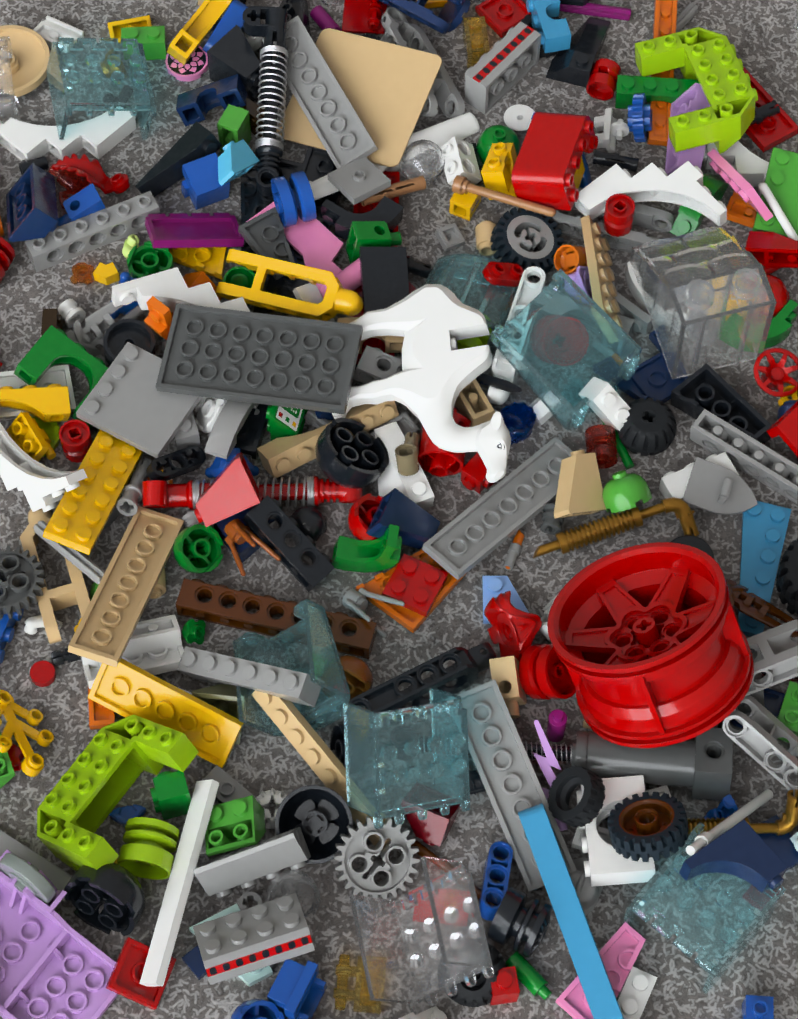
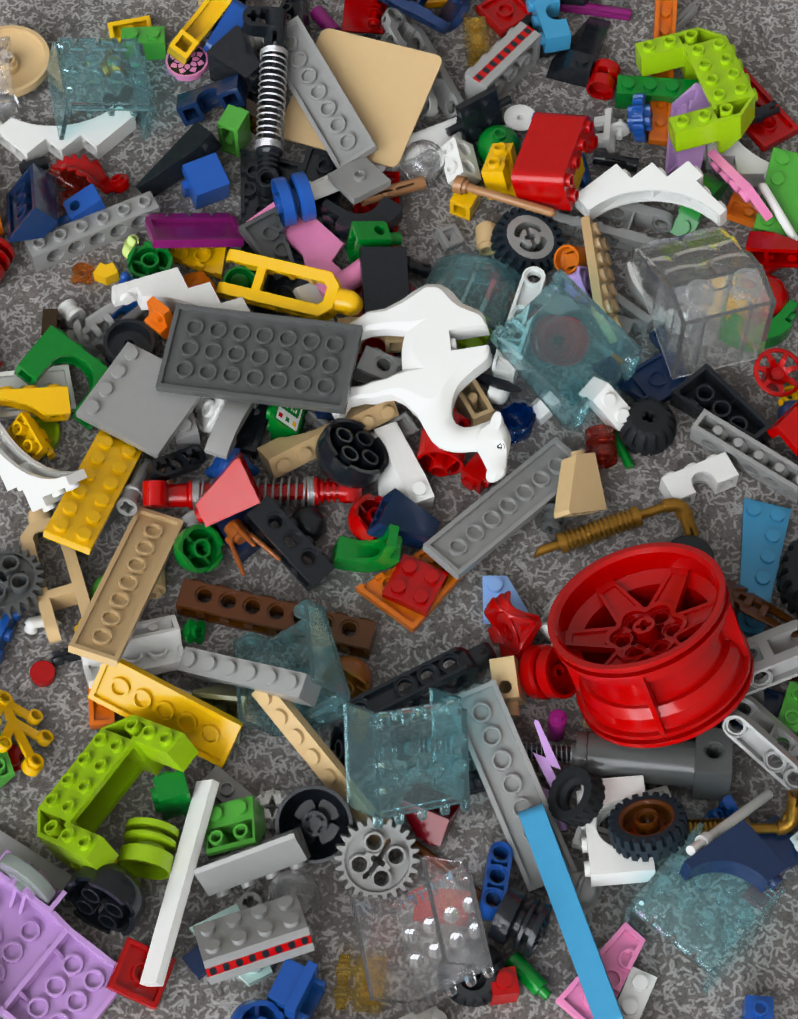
(53, 28): white plate -> none
(75, 440): red wheel -> none
(76, 557): light grey axle -> none
(124, 813): blue tile -> none
(235, 161): medium azure slope -> none
(357, 603): light grey plant -> none
(407, 455): dark tan pin -> none
(478, 114): none -> black plate
(503, 274): red plate -> none
(514, 551): light grey piece -> none
(618, 215): red wheel -> none
(625, 492): bright green cylinder -> none
(717, 489): light grey shield -> none

